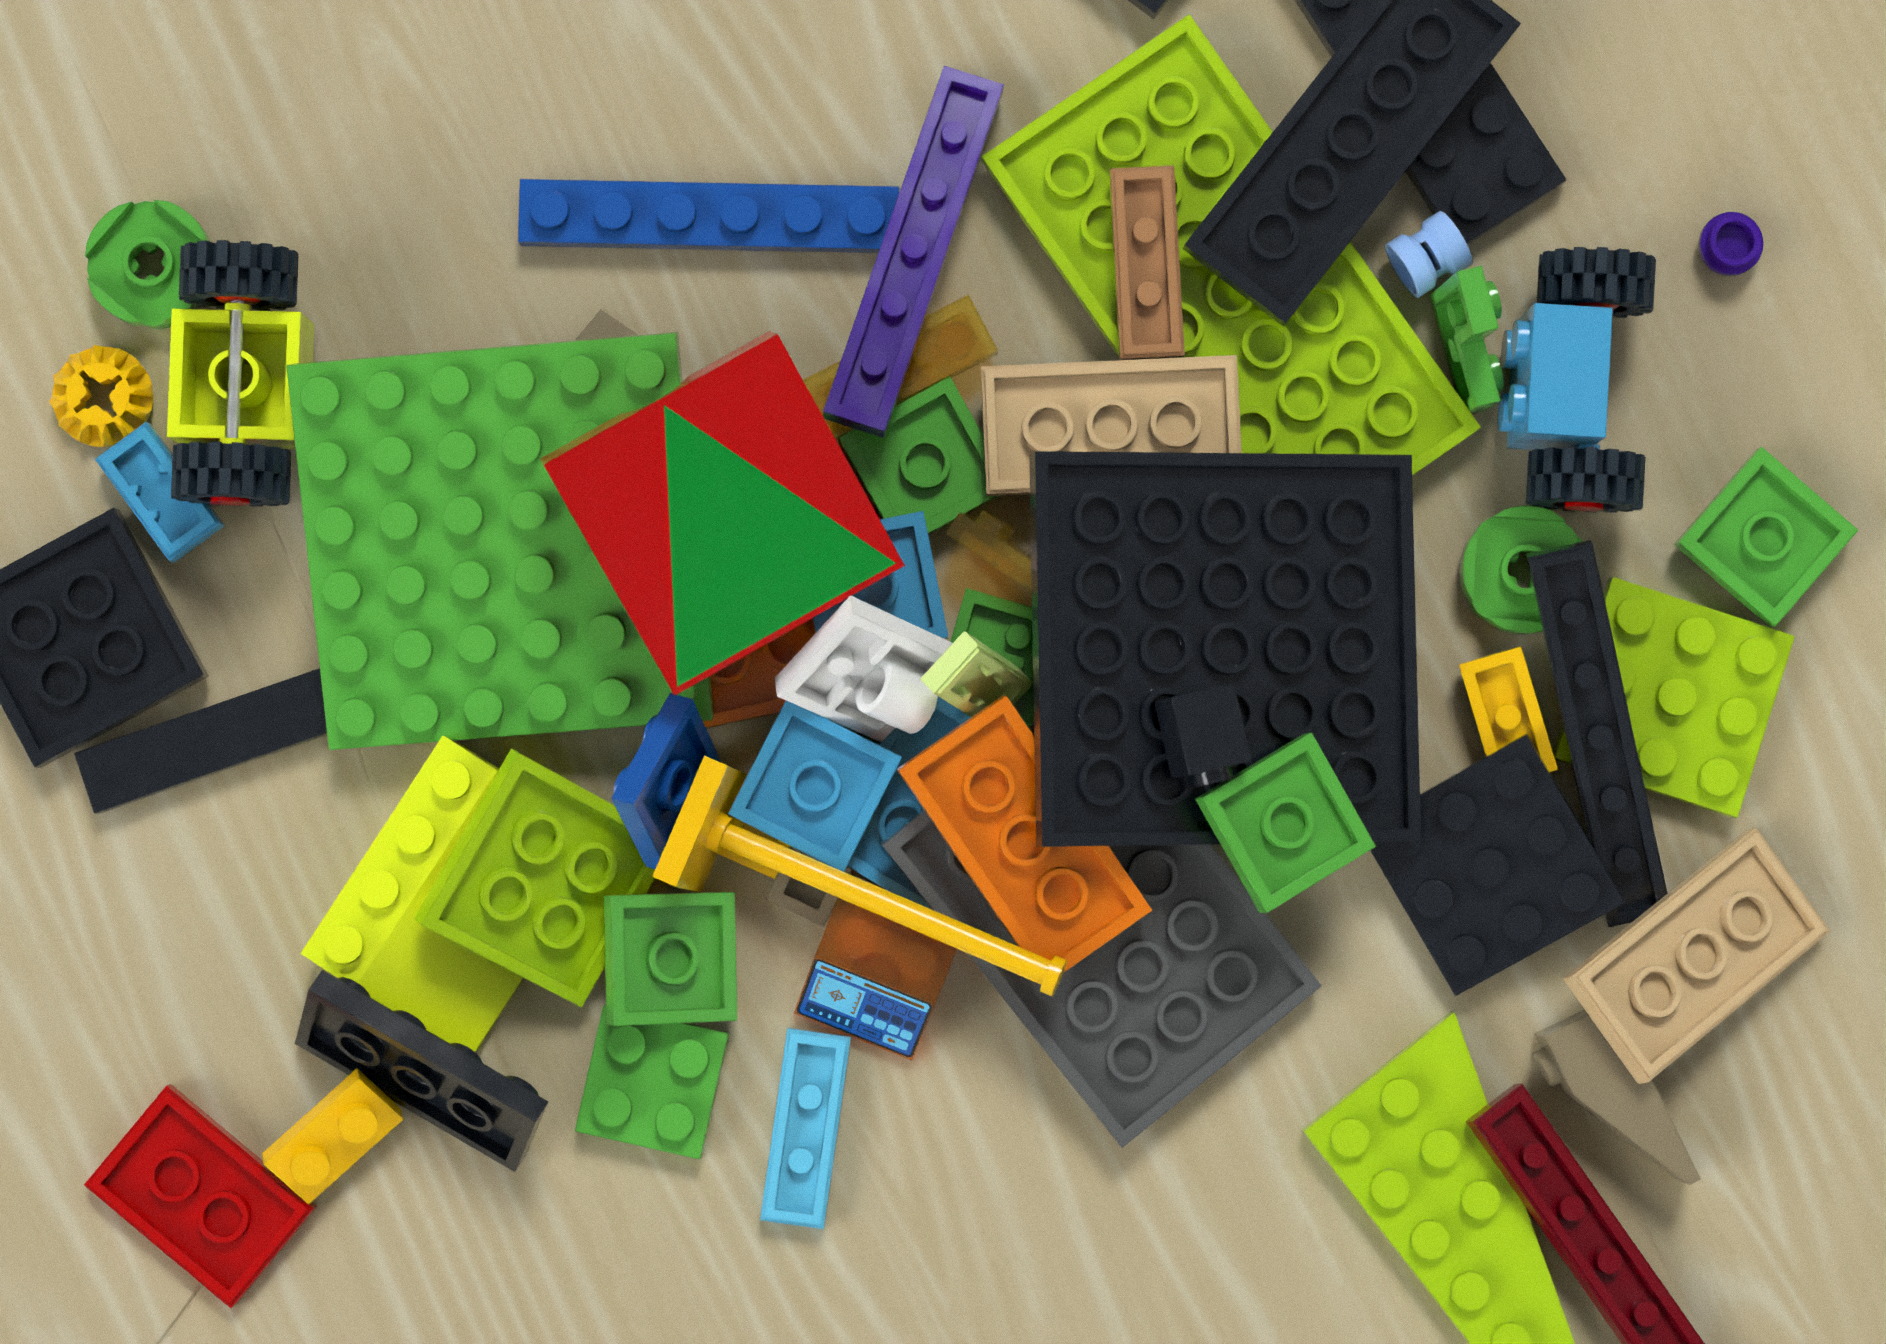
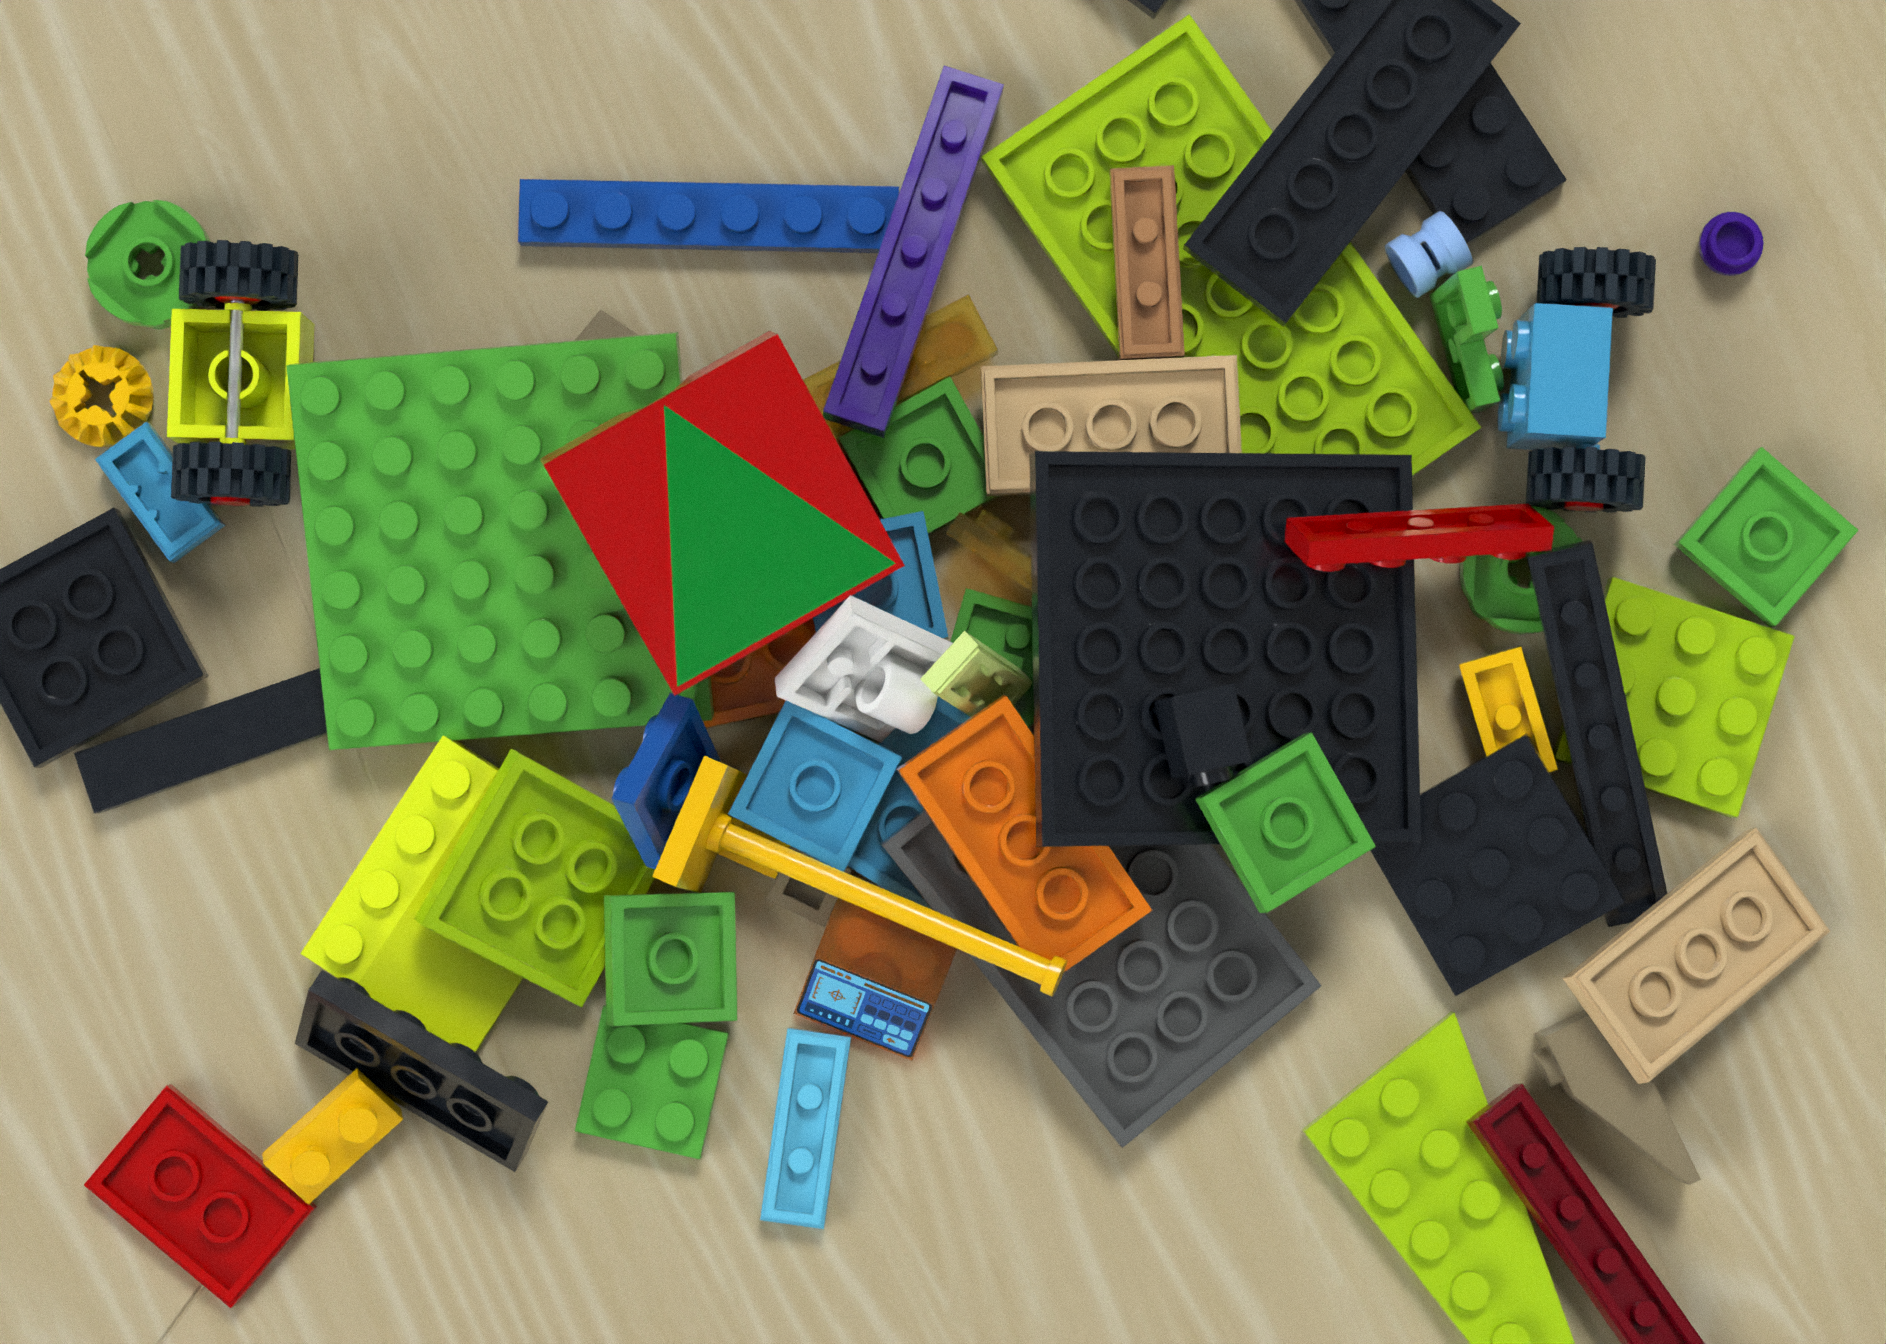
(1436, 534): none -> red plate

